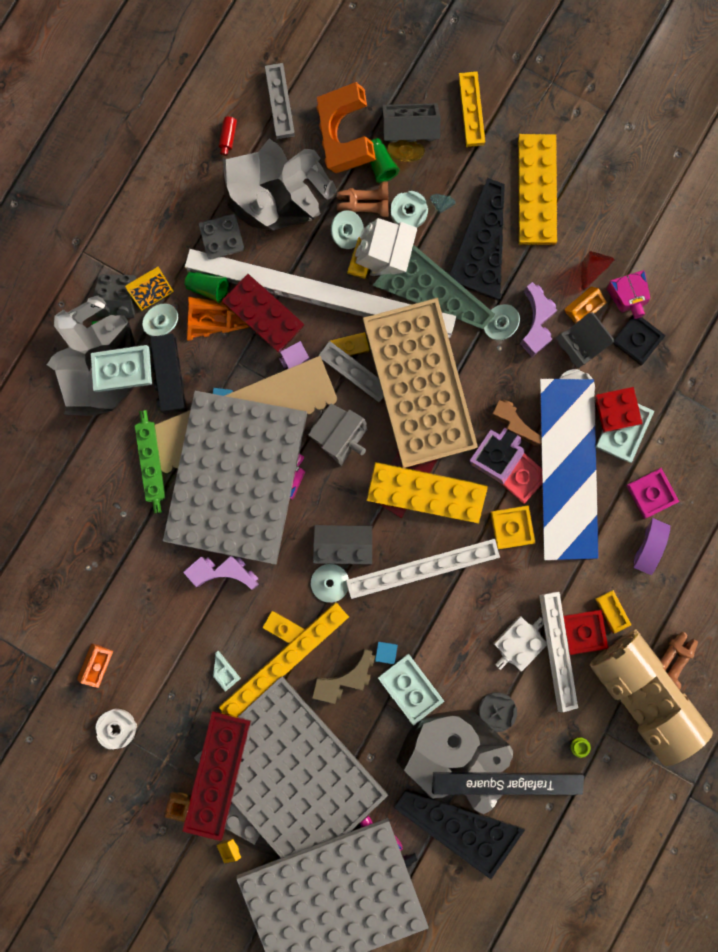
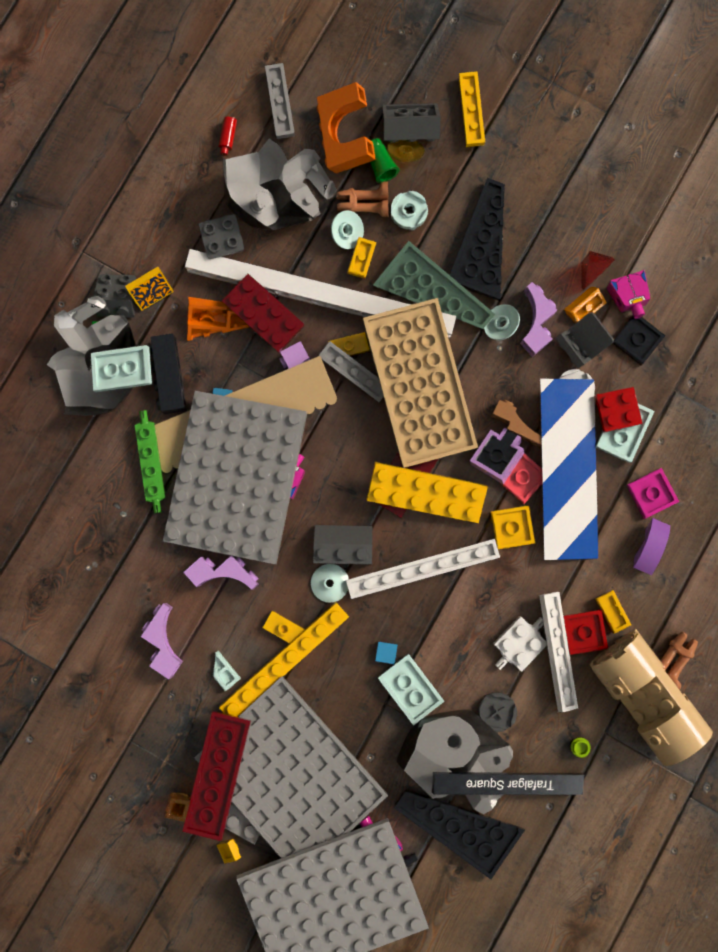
(94, 665): orange slope -> none
(104, 729): white plate -> none
(160, 320): light aqua dish -> none
(165, 660): none -> lavender arch
(207, 285): green plant -> none
(328, 688): dark tan arch -> none
(339, 433): light grey piece -> none
(385, 247): white piece -> none
(442, 202): clear light blue tile -> none
(537, 189): yellow plate -> none

